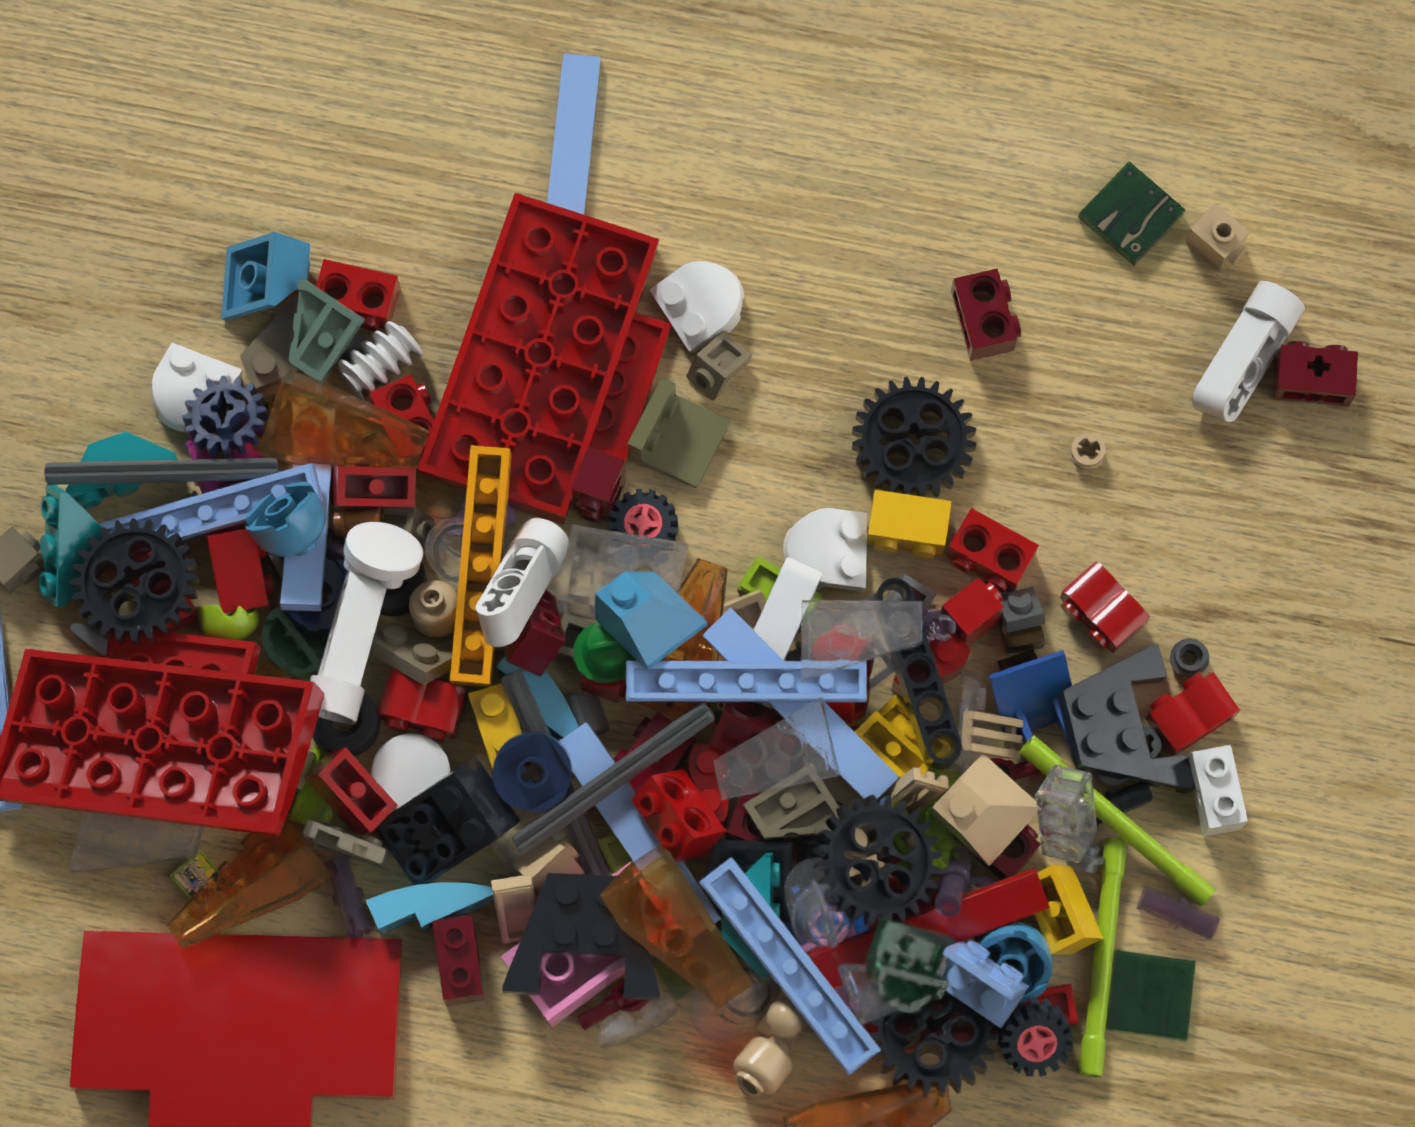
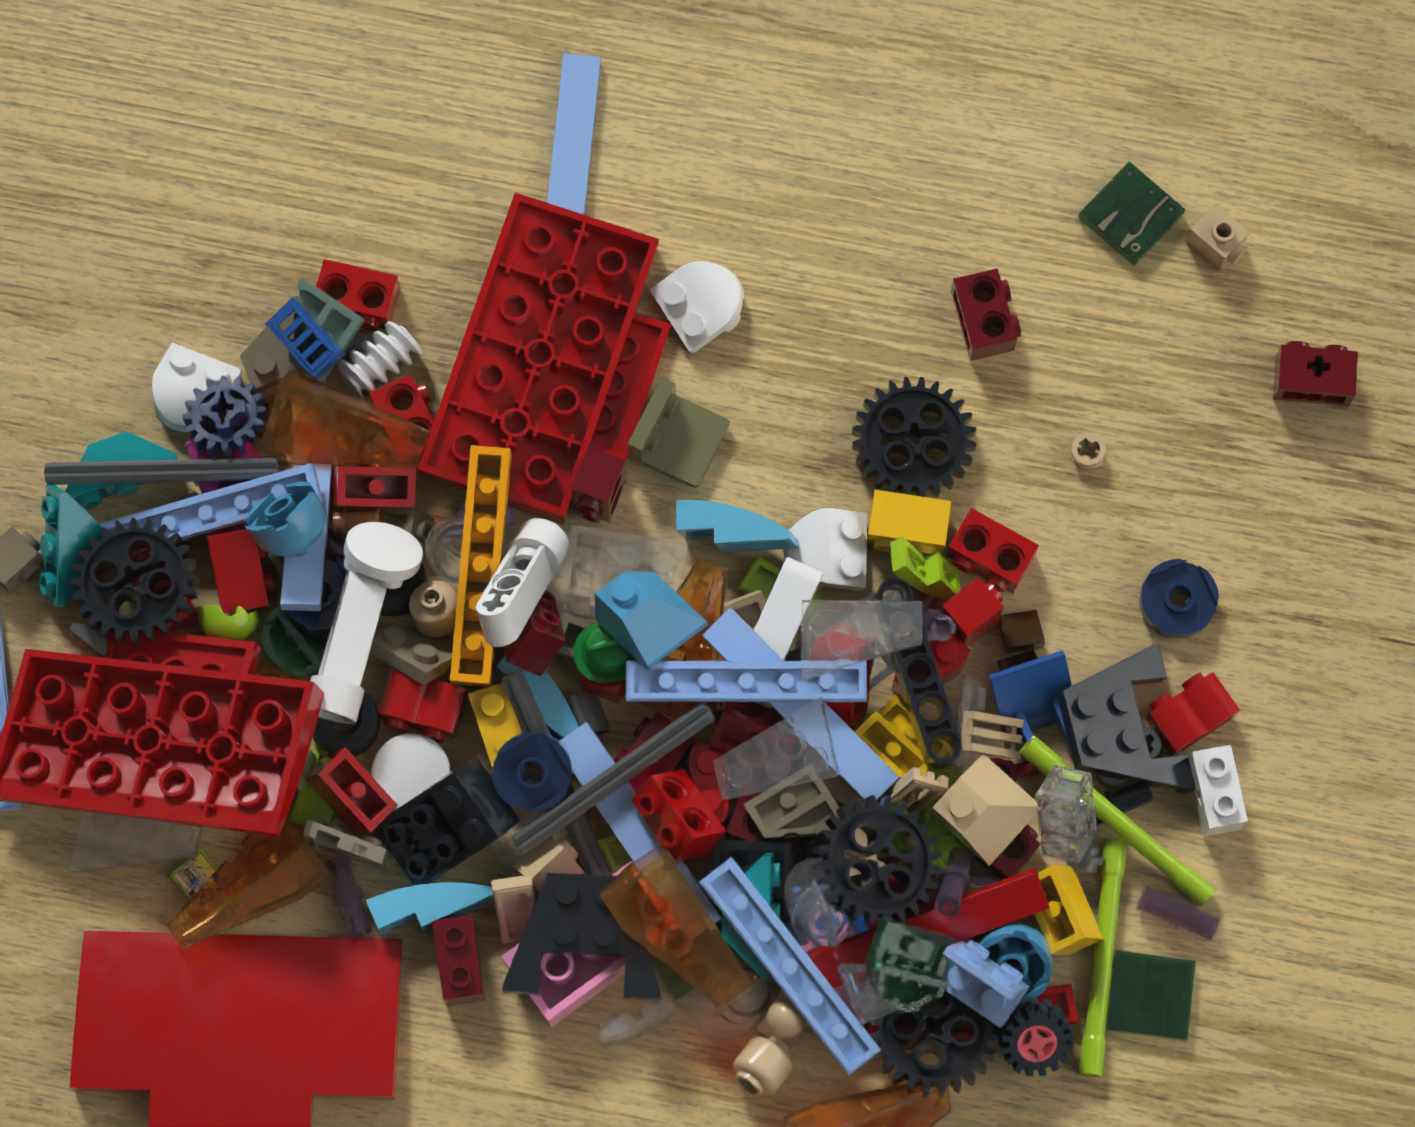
(262, 273): dark azure slope -> none
(326, 360): none -> blue slope
(611, 1004): dark red plate -> none
(644, 512): black wheel -> none
(717, 364): dark tan bracket -> none
(731, 527): none -> medium azure slope
(927, 574): none -> lime slope
(1021, 610): dark grey plate -> none
(1103, 607): red brick -> none
(1186, 578): none -> dark blue plate
(1189, 646): dark grey plate -> none
(1247, 351): white beam -> none

